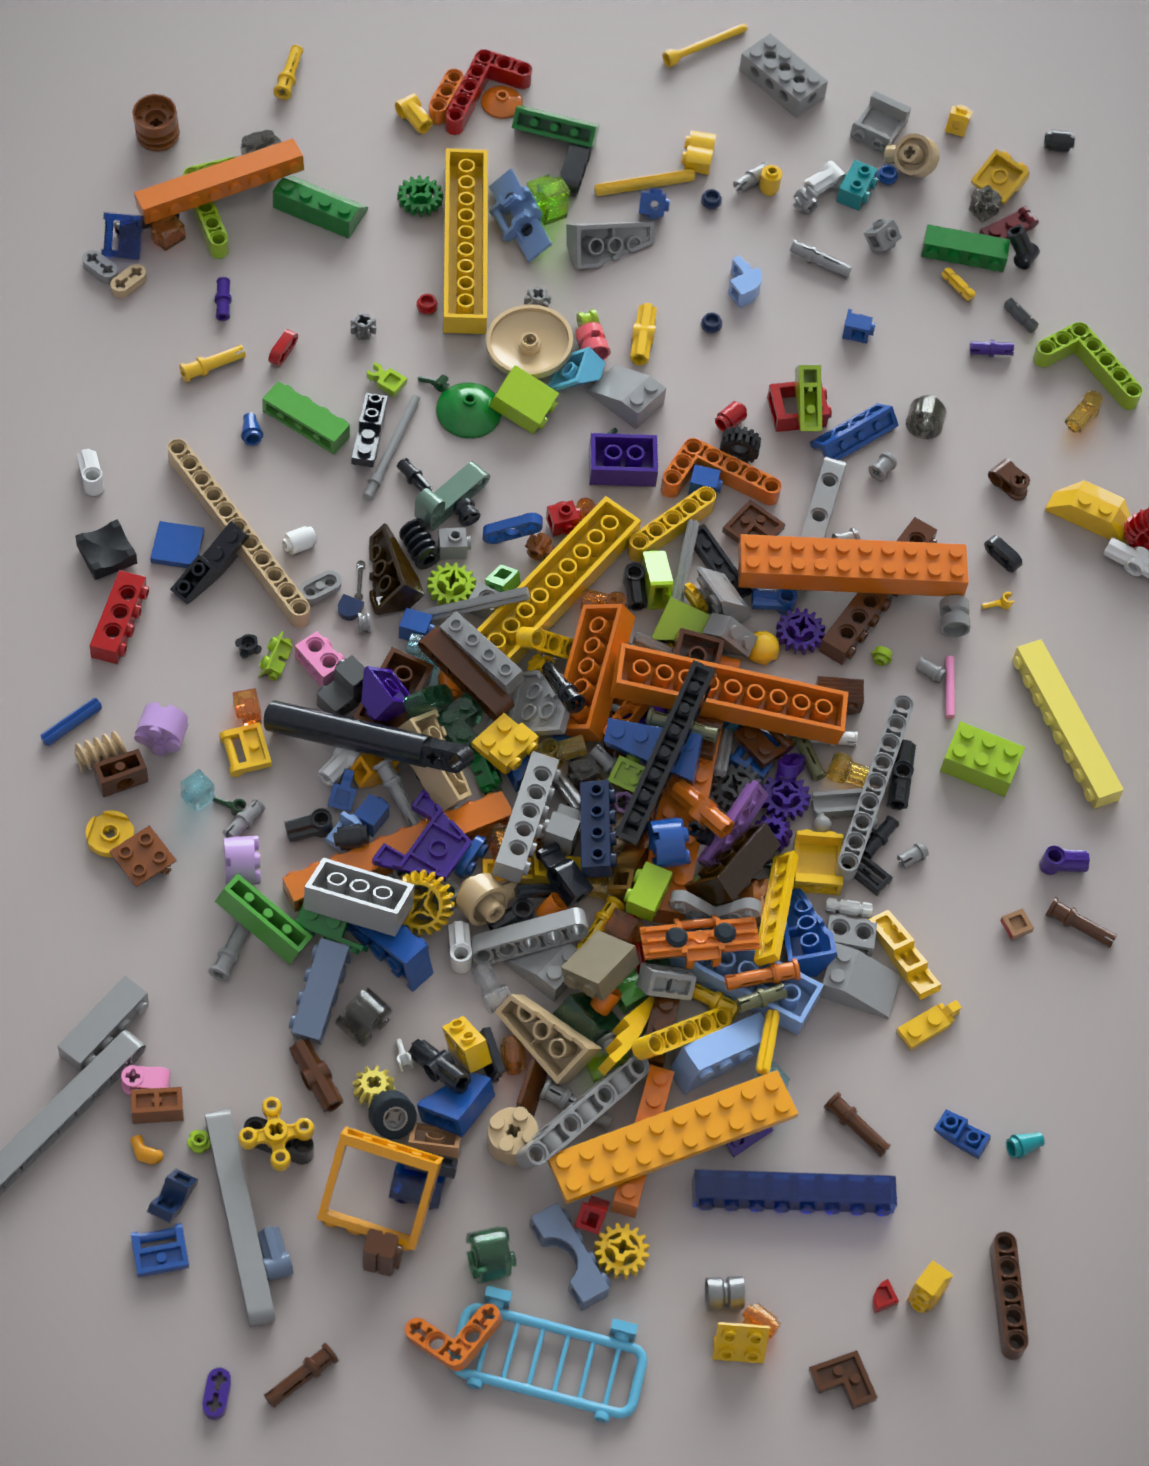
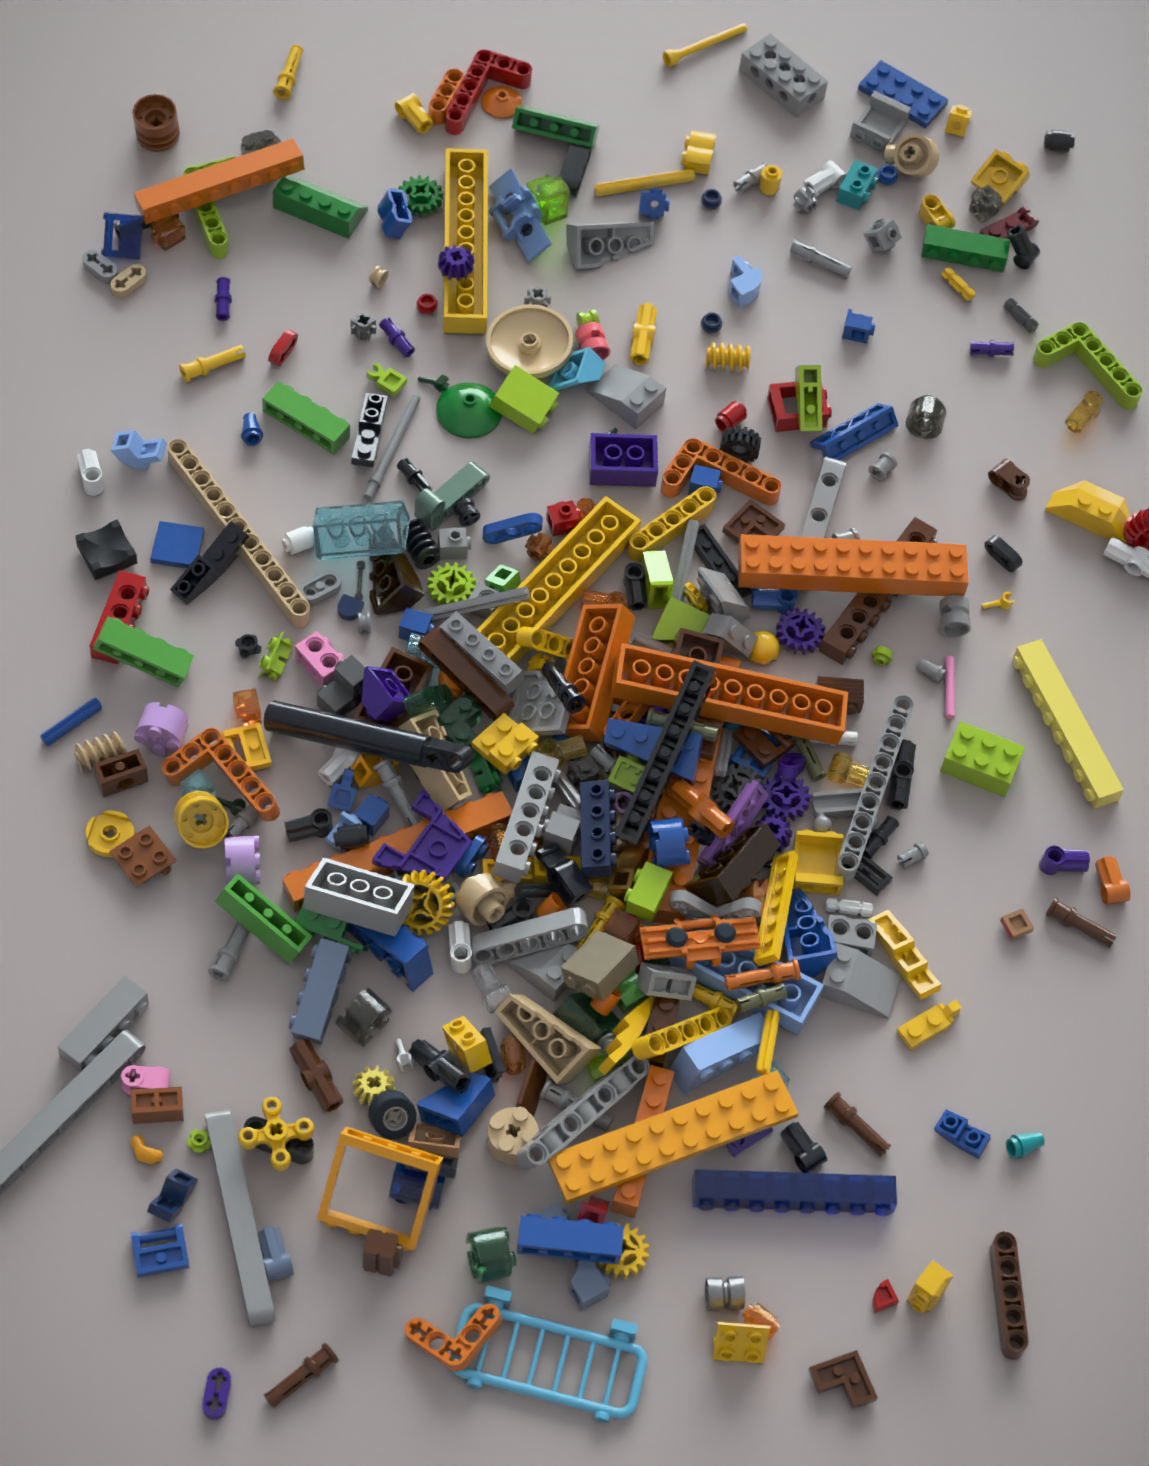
(136, 452): none -> light blue brick
(143, 651): none -> bright green brick
(196, 832): none -> yellow wheel
(234, 765): none -> orange beam
(361, 530): none -> clear light blue slope
(379, 276): none -> tan bush
(394, 213): none -> blue brick
(397, 337): none -> dark purple pin
(456, 262): none -> dark purple gear
(570, 1239): none -> blue brick
(728, 357): none -> yellow piece
(806, 1153): none -> black piece
(896, 85): none -> blue plate
(935, 213): none -> yellow piece
(1113, 886): none -> orange piece

